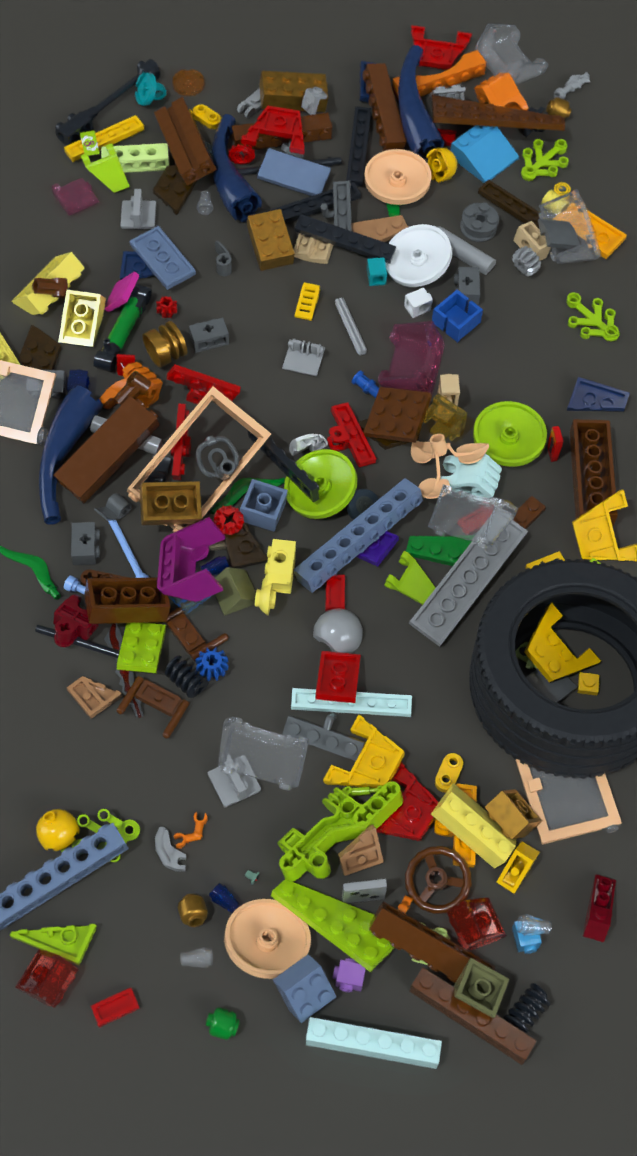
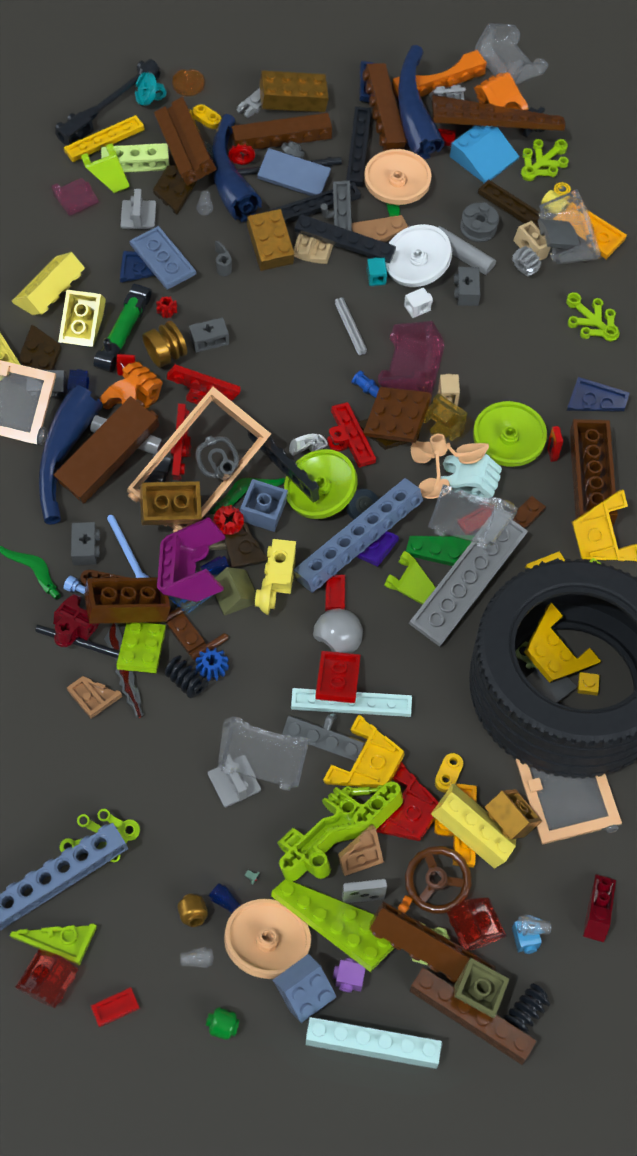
(56, 286): reddish brown piece -> none
(57, 829): yellow cylinder -> none
(89, 143): lime sticker -> none
(115, 508): dark grey panel -> none
(121, 292): dark pink tile -> none
(135, 385): reddish brown piece -> none
(157, 698): reddish brown plate -> none
(166, 852): light grey piece -> none
(196, 836): orange arm -> none
(279, 123): red wing -> none
(303, 357): light grey hinge -> none
(310, 291): yellow slope -> none
(311, 99): light grey bracket -> none
(439, 53): red wing -> none
(442, 164): yellow cylinder -> none
(453, 317): blue piece -> none
(518, 867): yellow slope -> none
(559, 107): pearl gold head -> none
(574, 82): light grey piece -> none

